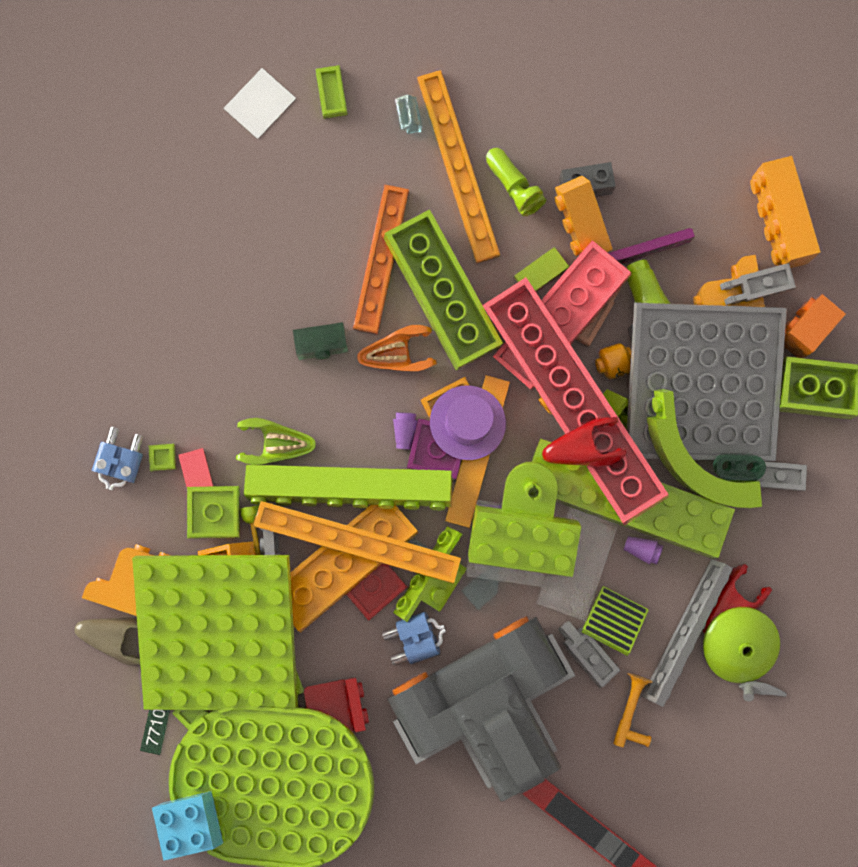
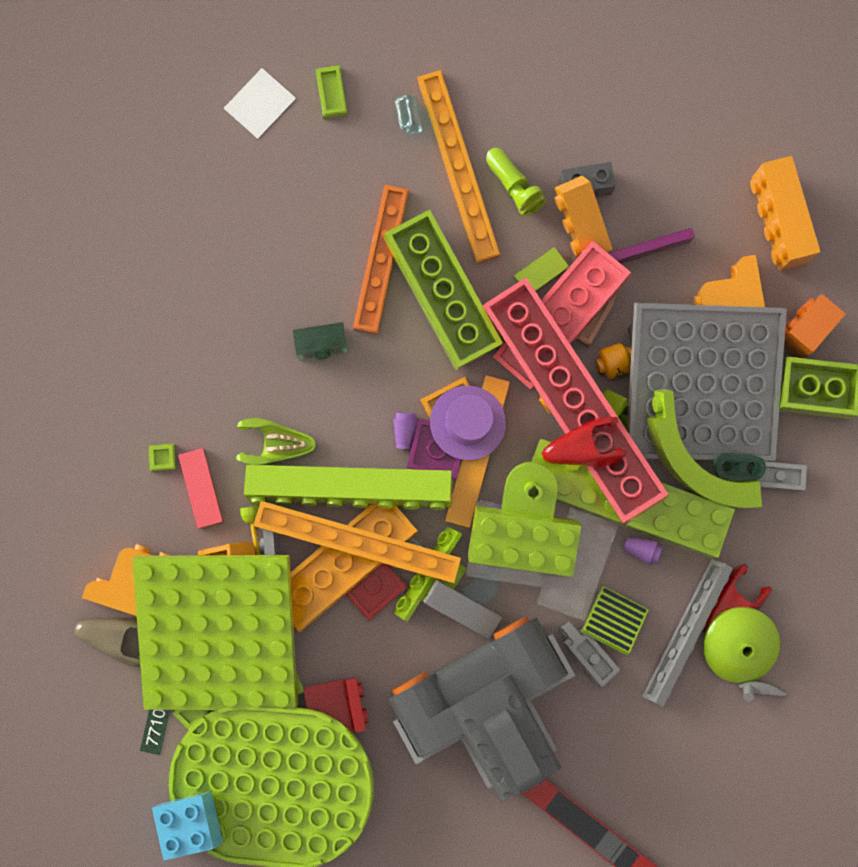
(118, 461): medium blue piece -> none
(213, 512): lime tile -> none
(393, 351): orange animal -> none
(417, 638): medium blue piece -> none
(462, 609): none -> light grey tile
(623, 732): light orange piece -> none
(645, 284): lime plant -> none
(761, 284): light grey hinge -> none

